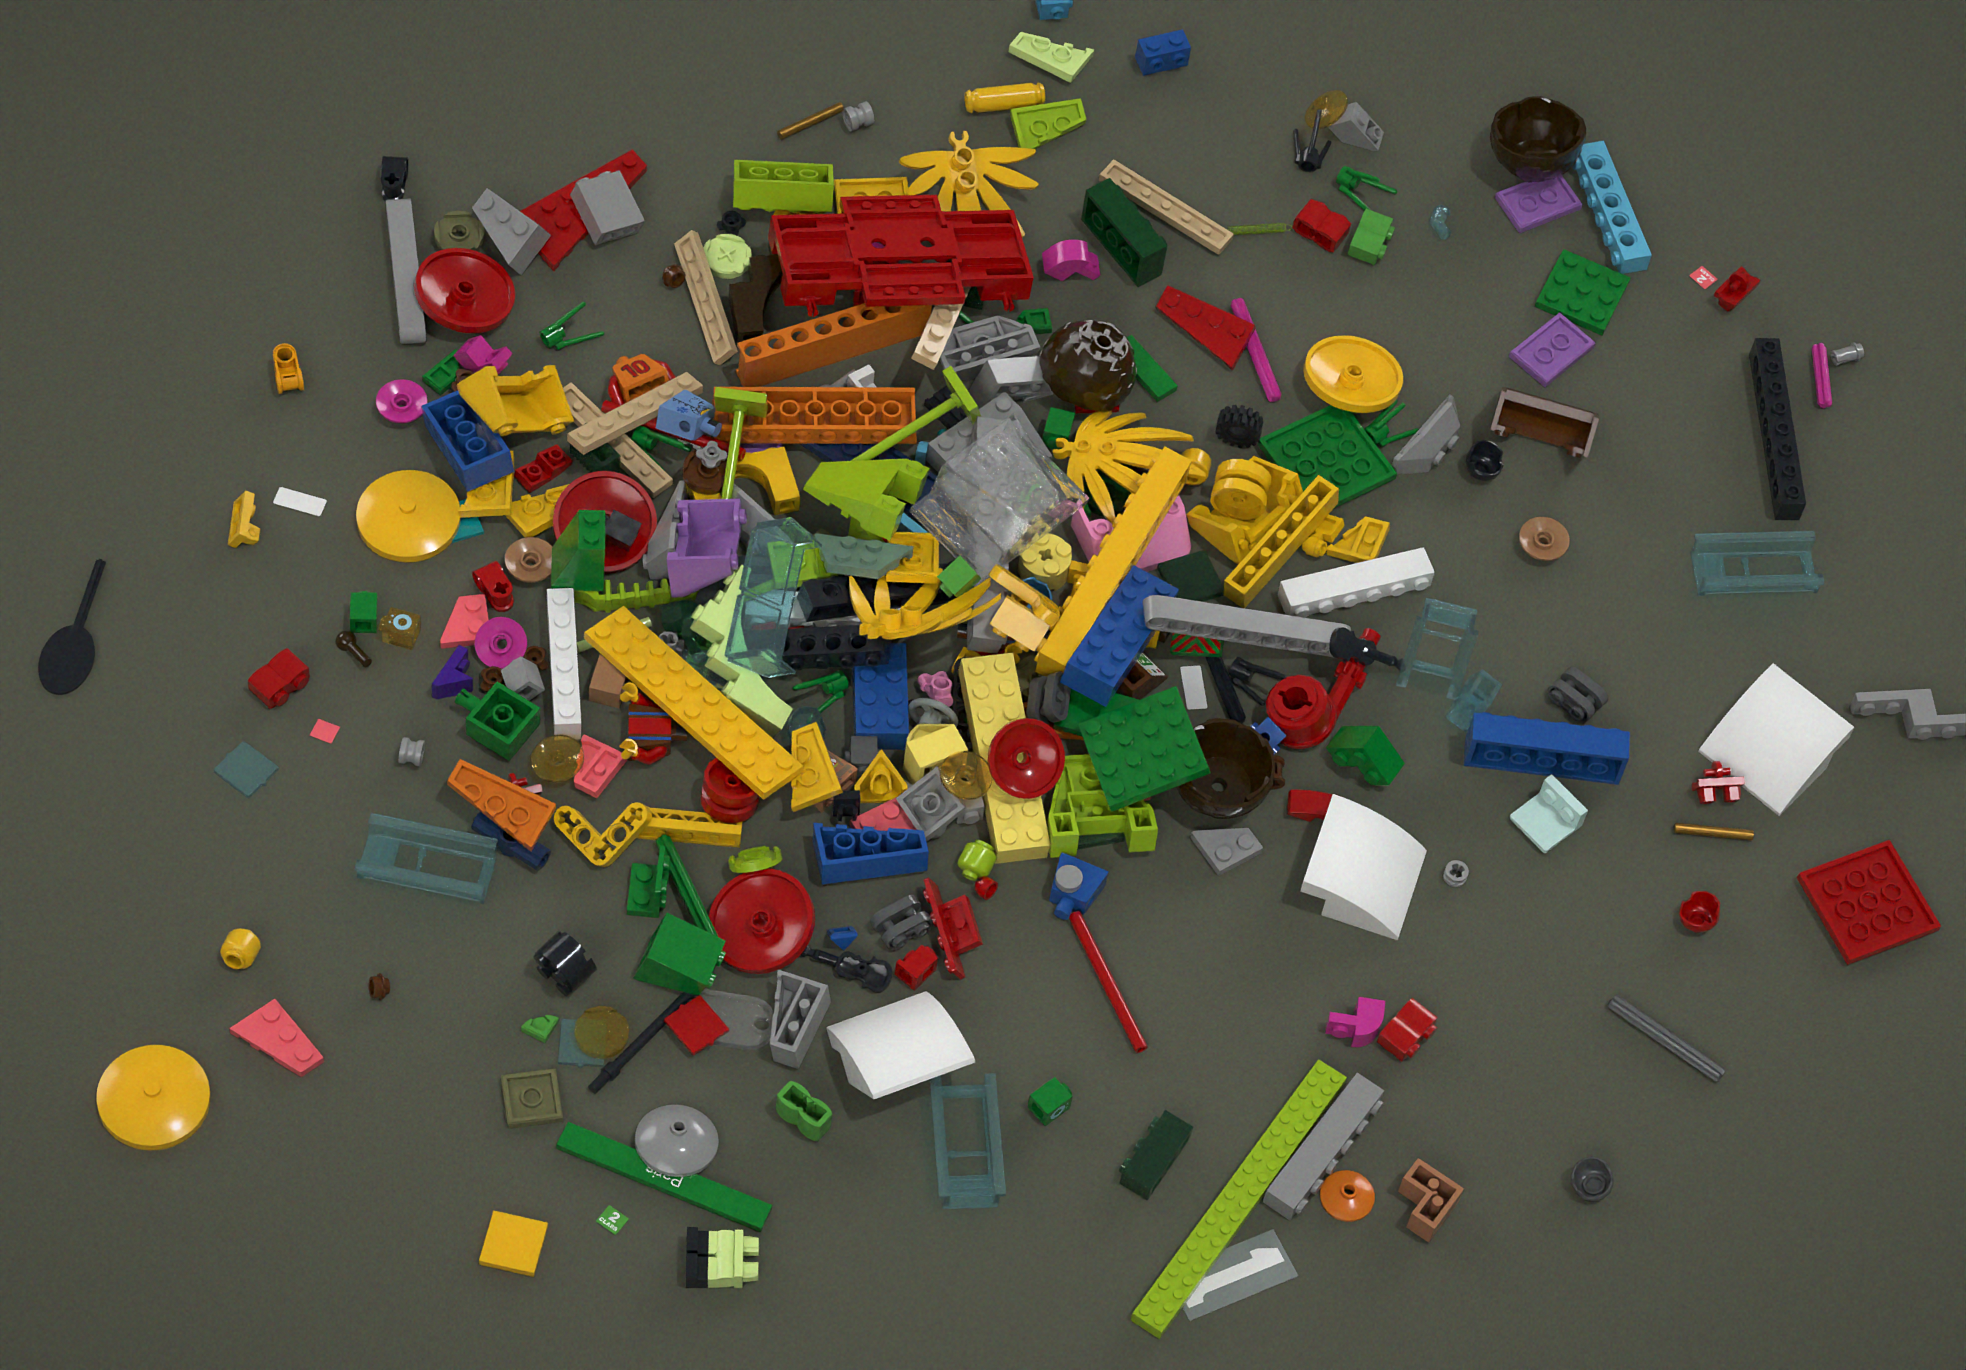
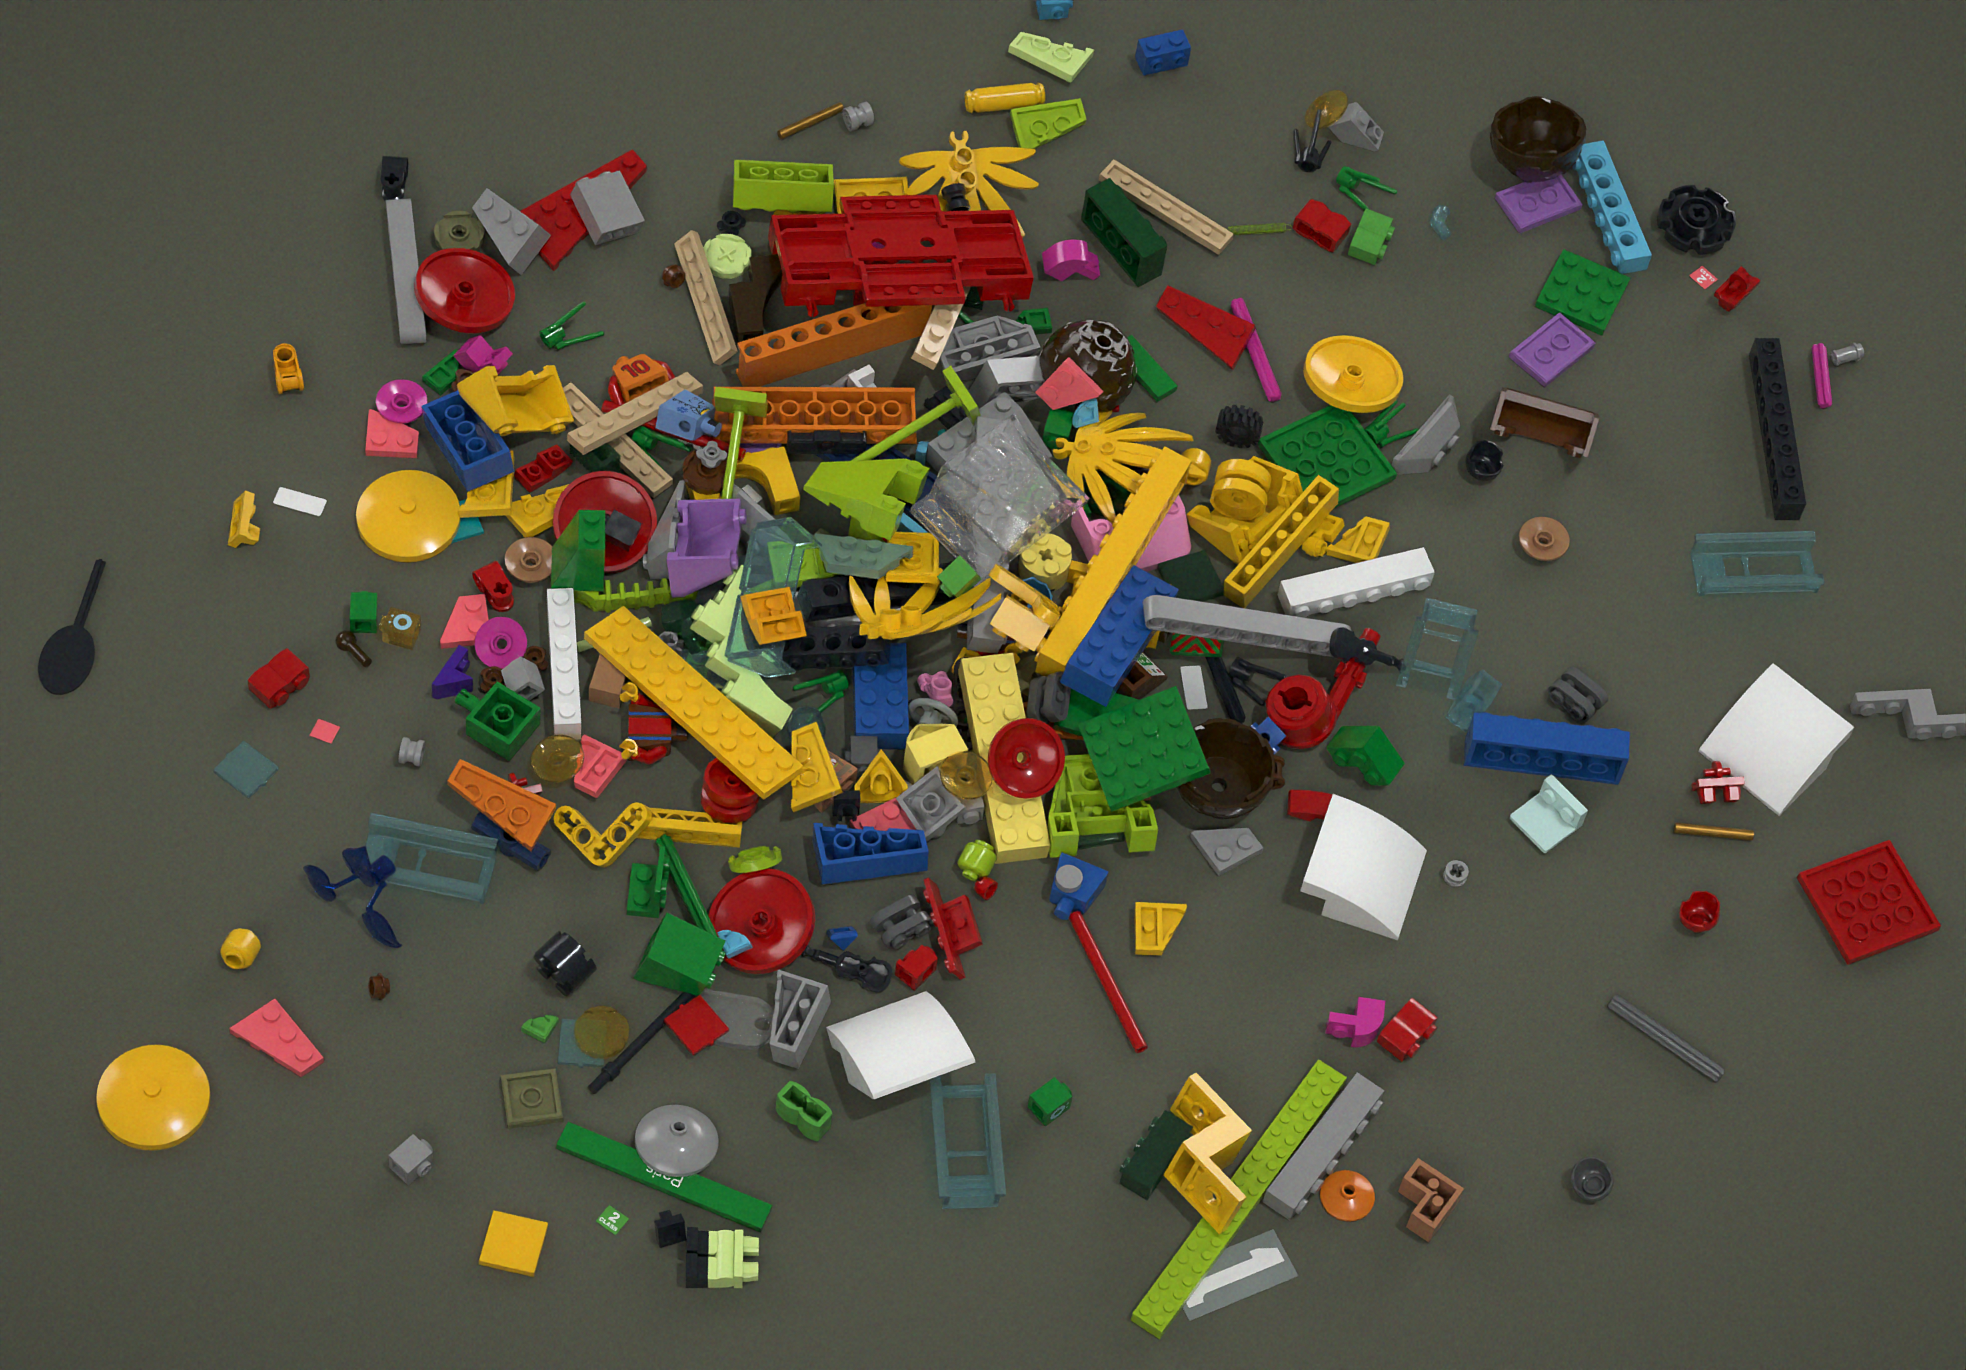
(371, 875): none -> clear blue plant
(390, 438): none -> coral wing
(411, 1159): none -> light grey brick
(670, 1229): none -> black tile
(734, 942): none -> medium azure tile
(752, 493): none -> white sticker
(773, 616): none -> light orange slope
(837, 442): none -> black piece
(955, 197): none -> black wheel
(1068, 386): none -> coral wing
(1086, 413): none -> medium azure tile
(1155, 926): none -> yellow wing
(1201, 1158): none -> yellow bracket
(1696, 219): none -> black piece

